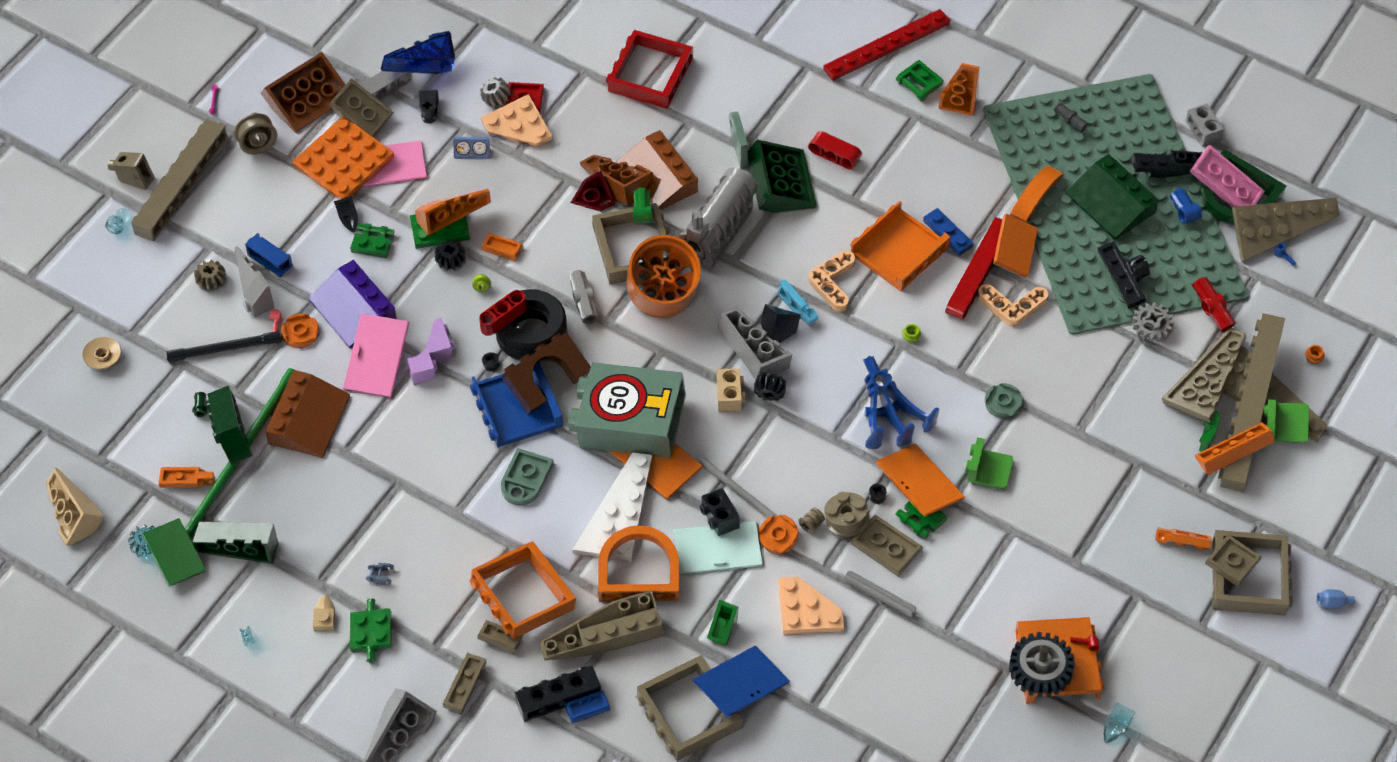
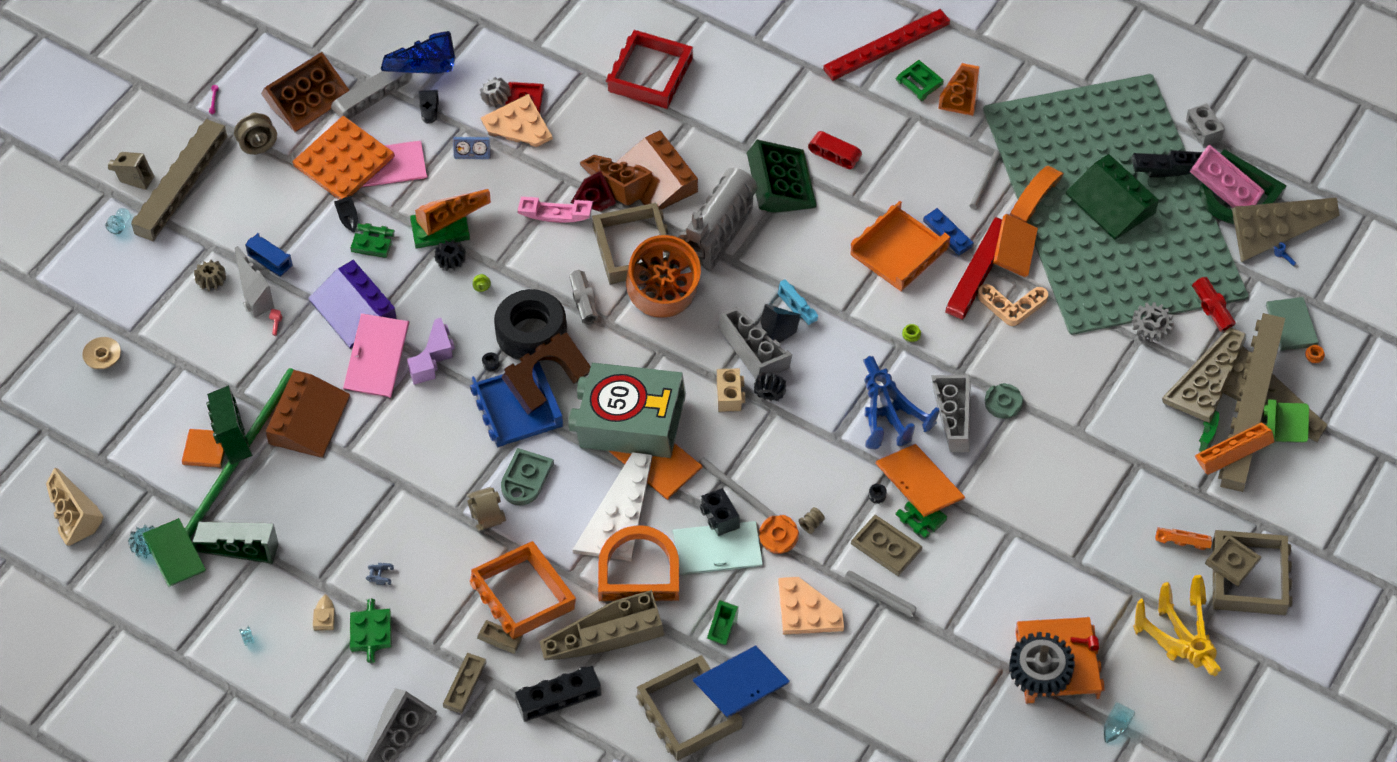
(183, 353): black piece -> none
(185, 477): orange hinge -> none
(200, 404): dark green pin -> none
(202, 449): none -> orange tile
(300, 330): orange tile -> none
(361, 107): dark tan tile -> none
(485, 508): none -> dark tan brick
(502, 246): orange tile -> none
(502, 312): red beam -> none
(555, 212): none -> bright pink slope
(587, 706): blue plate -> none
(642, 210): green piece -> none
(739, 139): sand green tile -> none
(827, 277): light nougat beam -> none
(846, 514): dark tan wheel -> none
(954, 402): none -> light grey wedge
(984, 181): none -> light grey bar
(988, 467): bright green bracket -> none
(1070, 117): dark grey pin -> none
(1125, 273): black plate -> none
(1186, 208): blue piece -> none
(1196, 648): none -> yellow piece
(1298, 327): none -> sand green tile
(1334, 599): medium blue plant -> none

